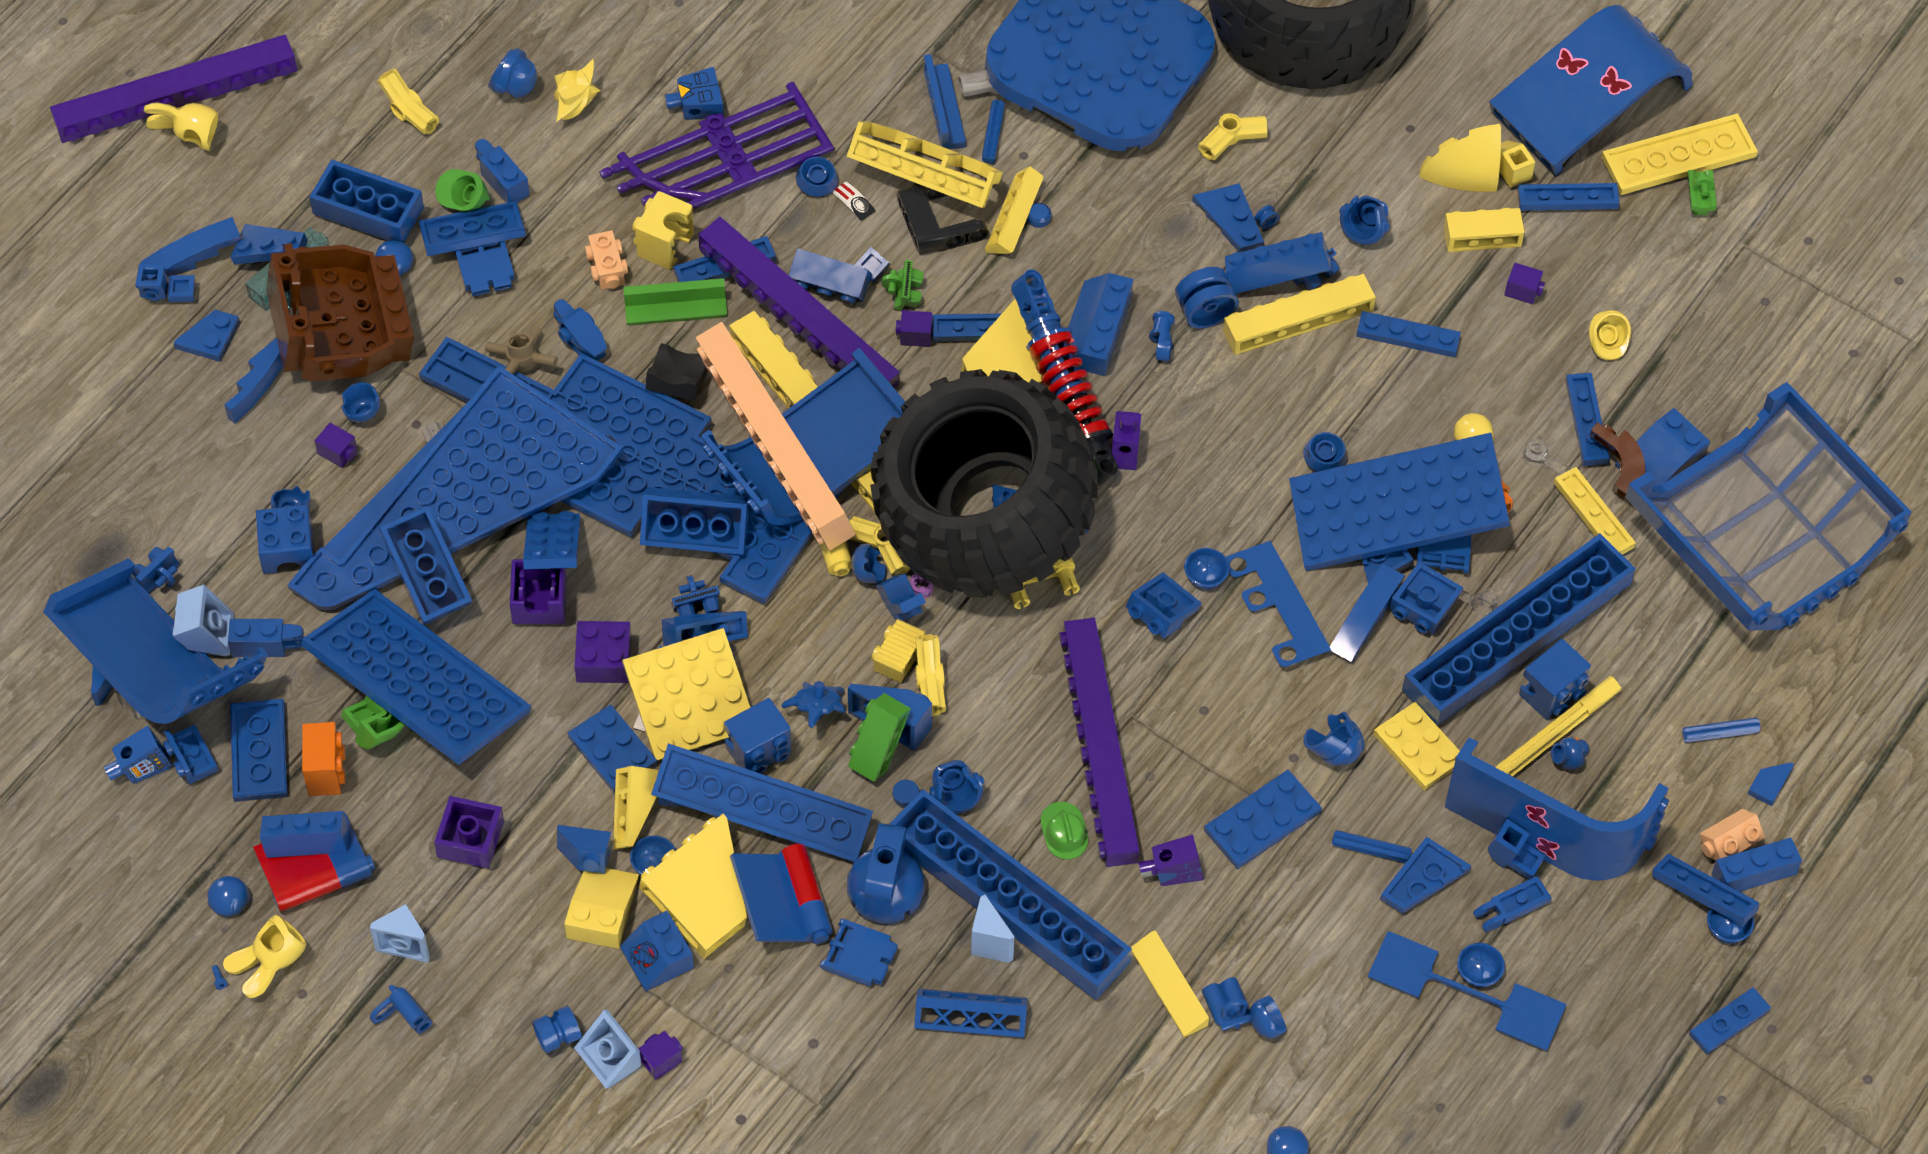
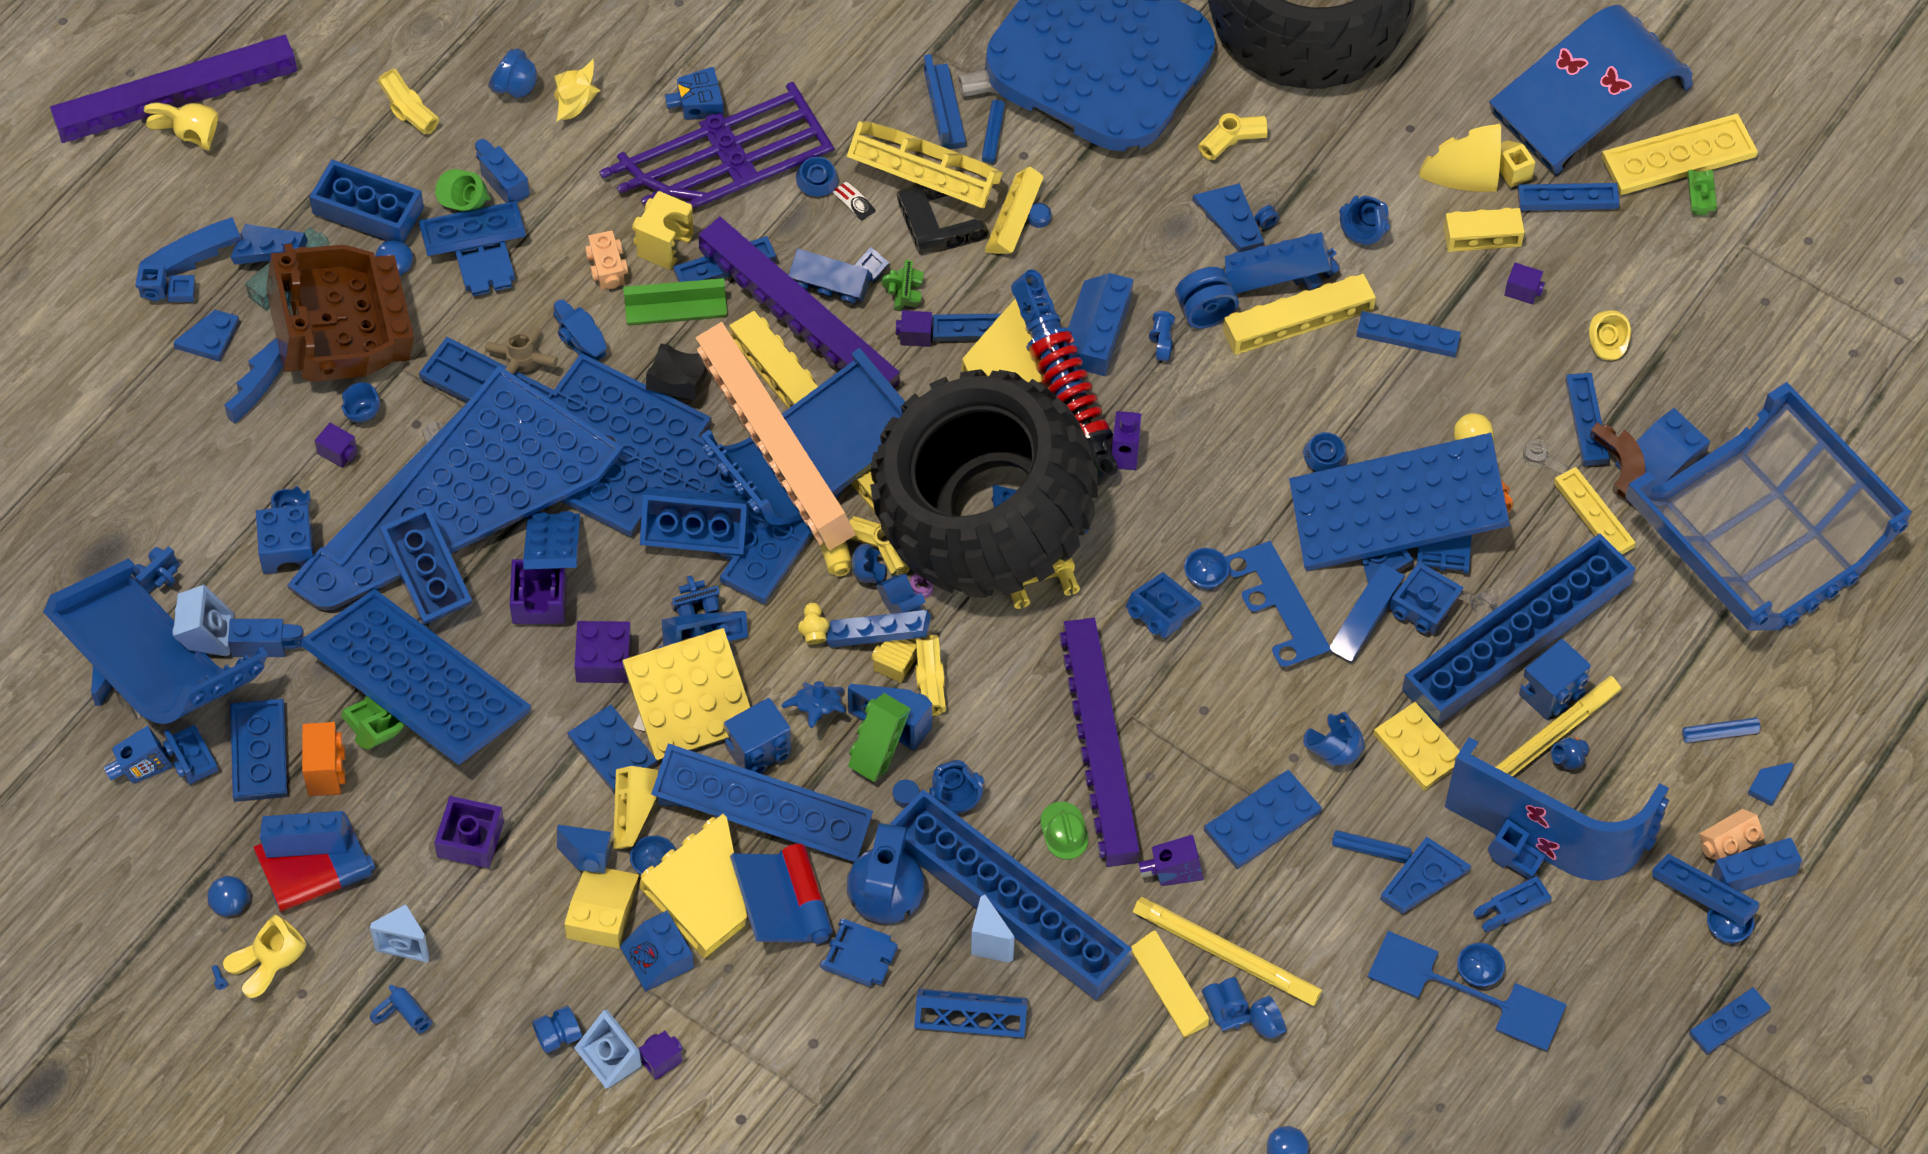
(813, 626): none -> light yellow animal
(878, 628): none -> blue plate
(1228, 951): none -> light yellow piece

